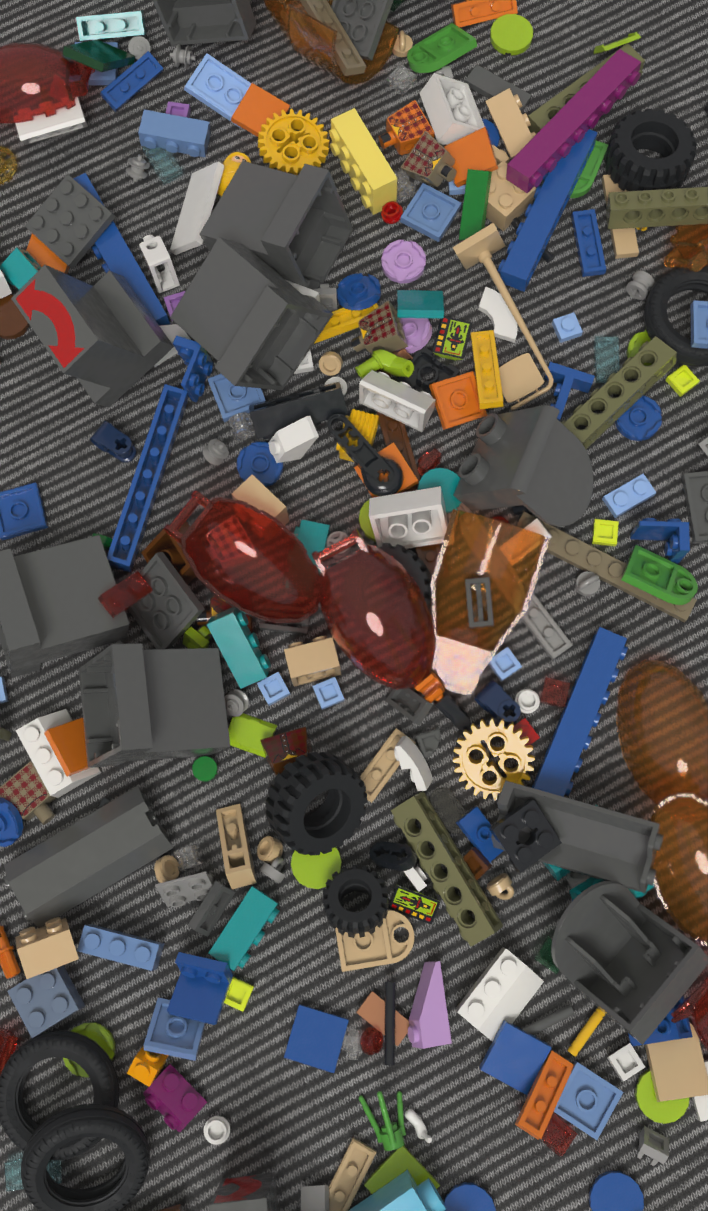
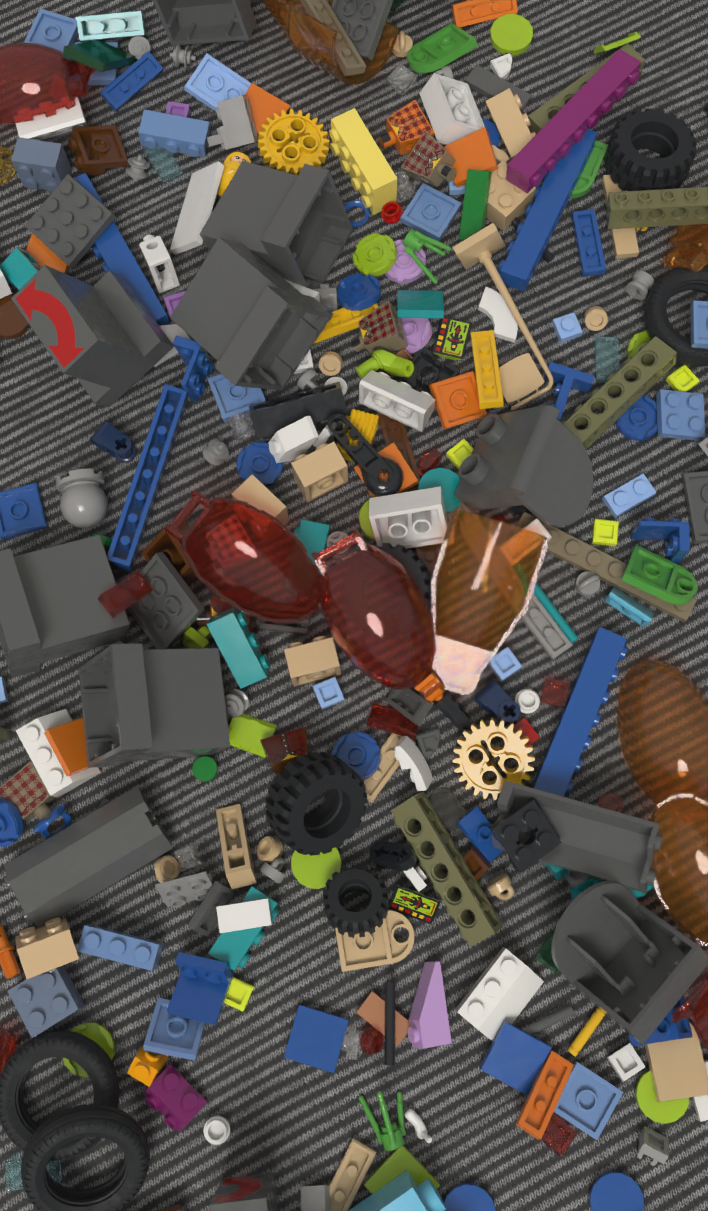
(40, 163): none -> sand blue brick
(43, 824): none -> blue piece
(52, 30): none -> medium blue plate
(82, 498): none -> light grey tile
(97, 149): none -> reddish brown plate
(237, 126): none -> light grey hinge
(244, 915): none -> white tile
(273, 688): light blue plate -> none
(308, 380): none -> light grey tile
(320, 471): none -> tan brick
(324, 435): none -> white tile
(356, 203): none -> blue piece
(359, 753): none -> blue tile
(375, 254): none -> lime tile
(391, 721): none -> clear red plate
(415, 241): none -> bright green plant
(459, 453): none -> neon yellow tile
(481, 623): dark grey tile -> none
(502, 65): none -> white tile
(554, 613): none -> teal bar
(595, 318): none -> tan tile
(611, 801): none -> clear red plate
(629, 607): none -> medium azure slope
(680, 415): none -> medium blue plate

